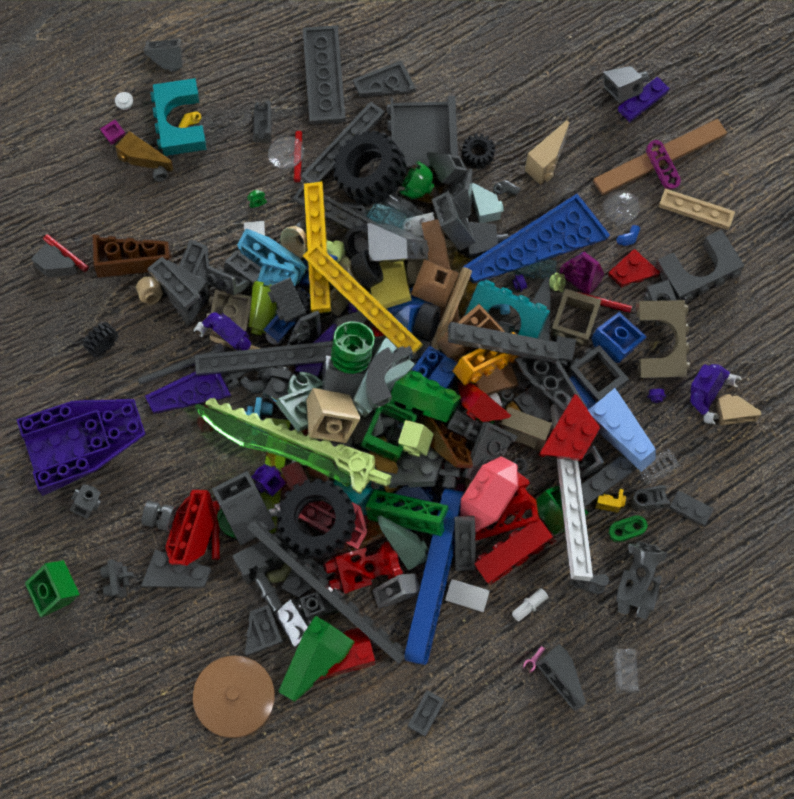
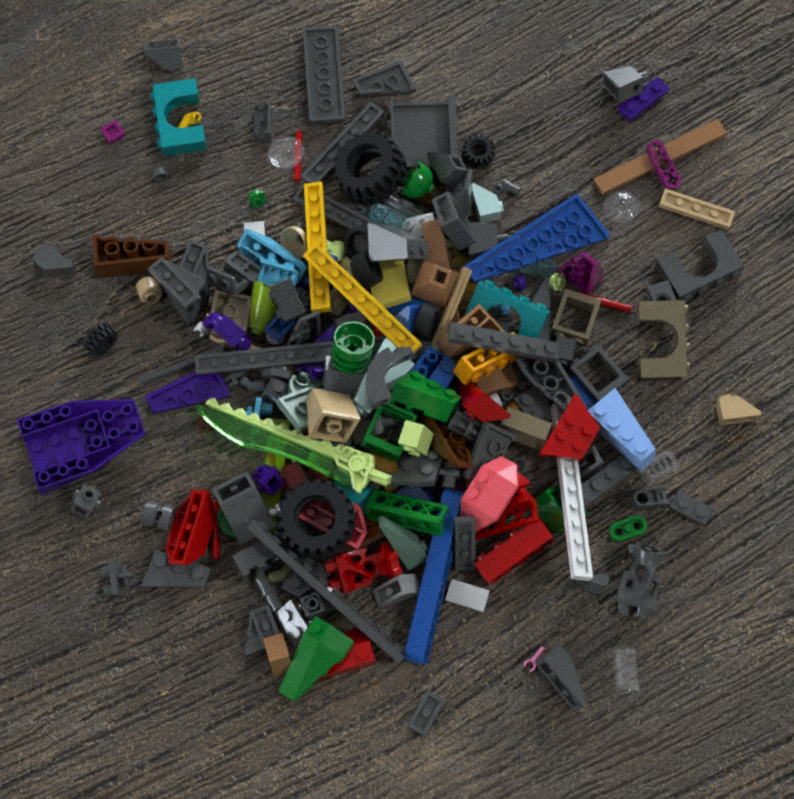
(52, 588): green slope -> none
(66, 253): red bar -> none
(124, 100): white plate -> none
(140, 153): pearl gold slope -> none
(233, 697): medium nougat dish -> none
(277, 654): none -> medium nougat slope
(314, 372): none -> dark purple hand
(530, 604): white axle -> none
(544, 157): tan slope -> none
(608, 503): yellow bracket -> none
(618, 337): blue slope -> none
(629, 238): blue arm -> none
(633, 269): red wing -> none
(656, 395): dark purple plate -> none
(706, 387): dark purple torso -> none

